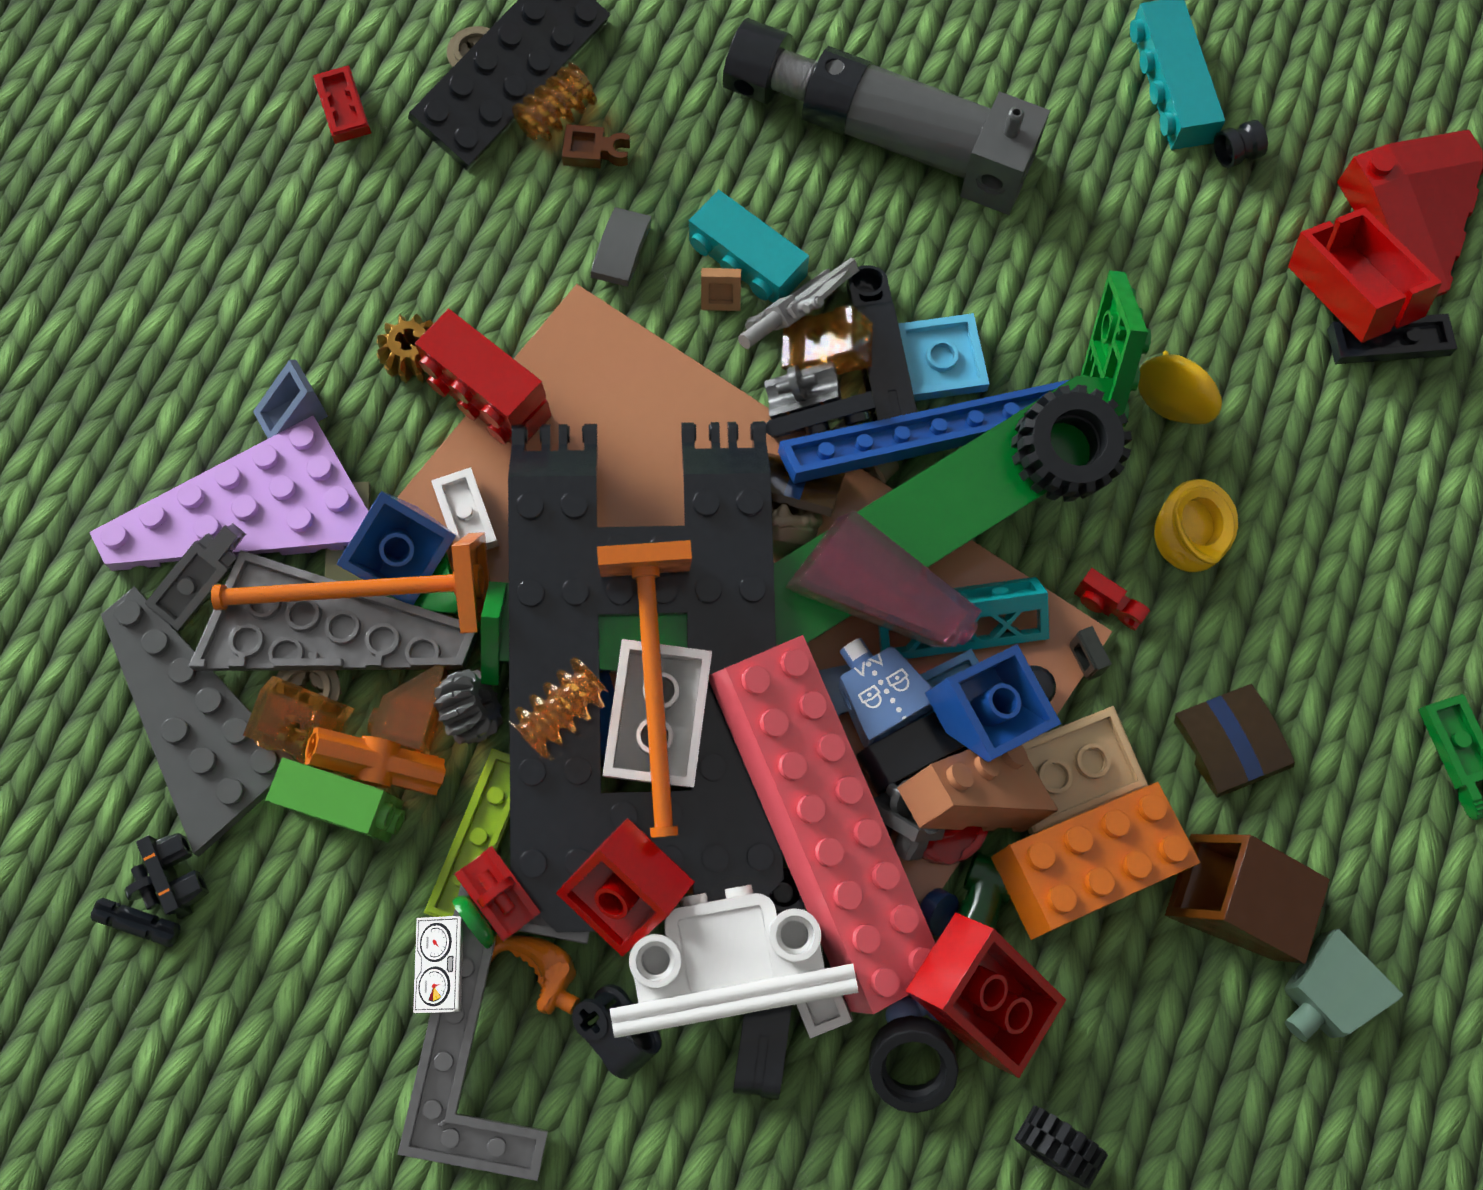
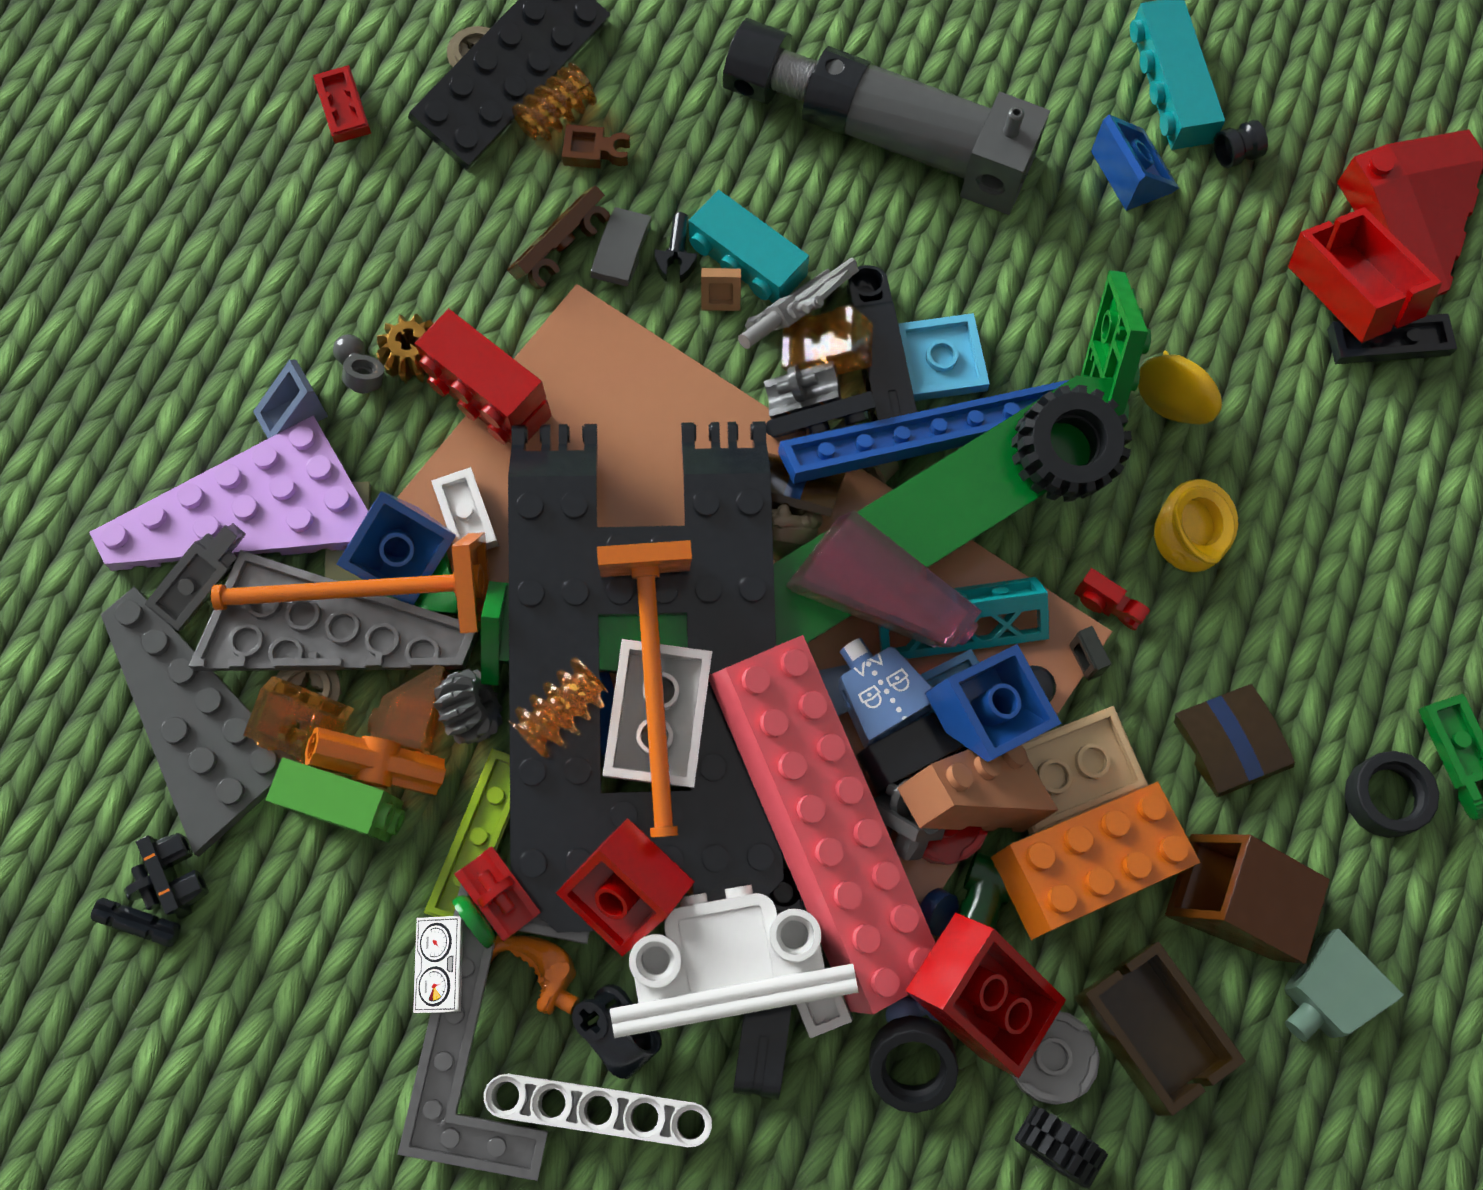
(359, 370): none -> dark grey plate
(559, 236): none -> reddish brown plate
(575, 1114): none -> white beam
(677, 250): none -> black bar
(1062, 1063): none -> light grey tile
(1131, 163): none -> blue slope
(1159, 1030): none -> dark brown piece
(1417, 776): none -> black tyre

